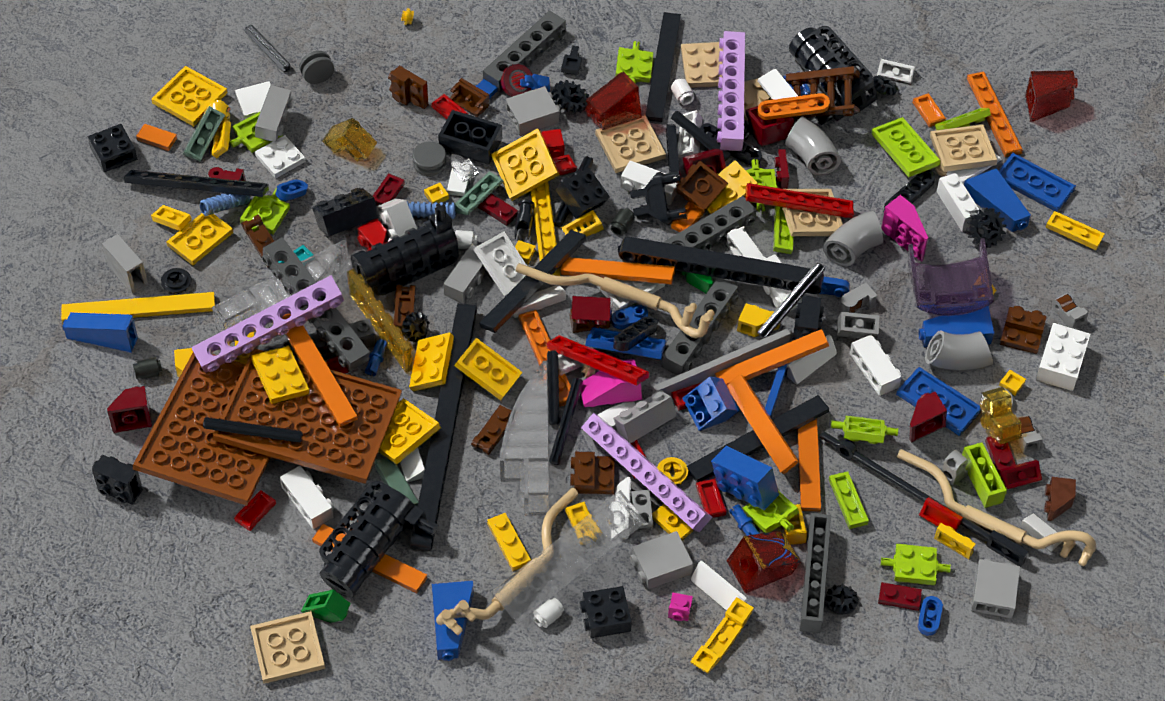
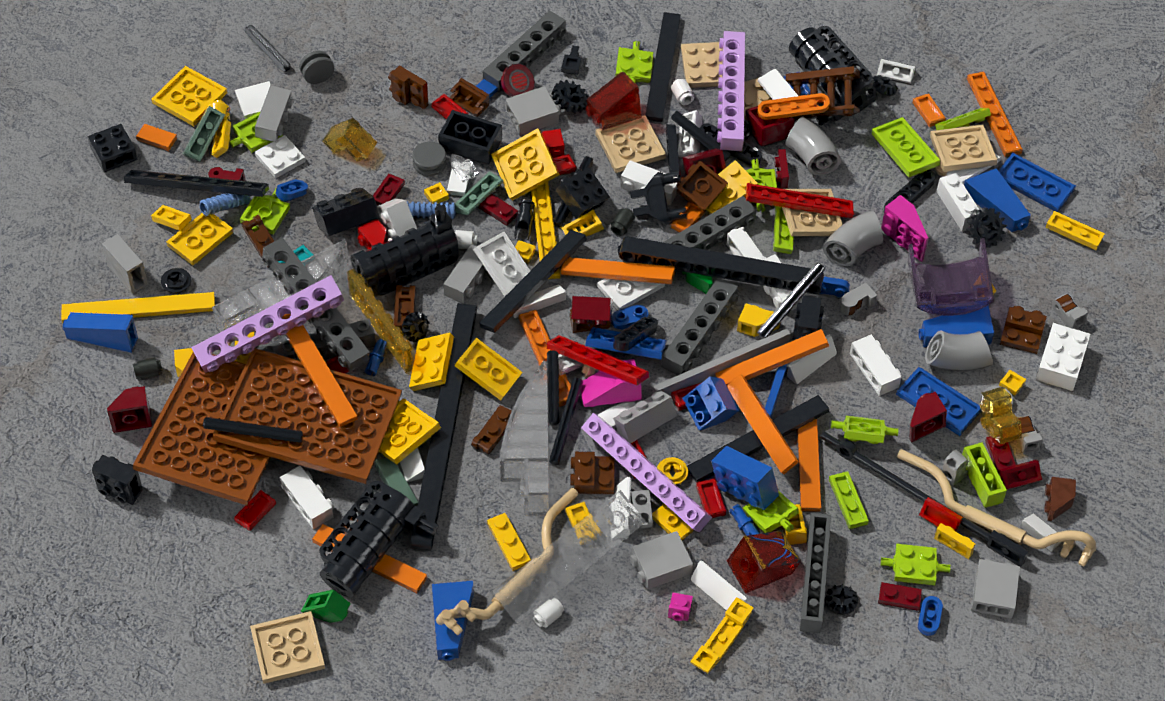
(280, 374): yellow plate -> none
(407, 16): yellow plate -> none
(535, 82): blue plate -> none
(606, 612): black brick -> none
(630, 293): tan piece -> none
(857, 325): light grey brick -> none
(1049, 92): clear red slope -> none

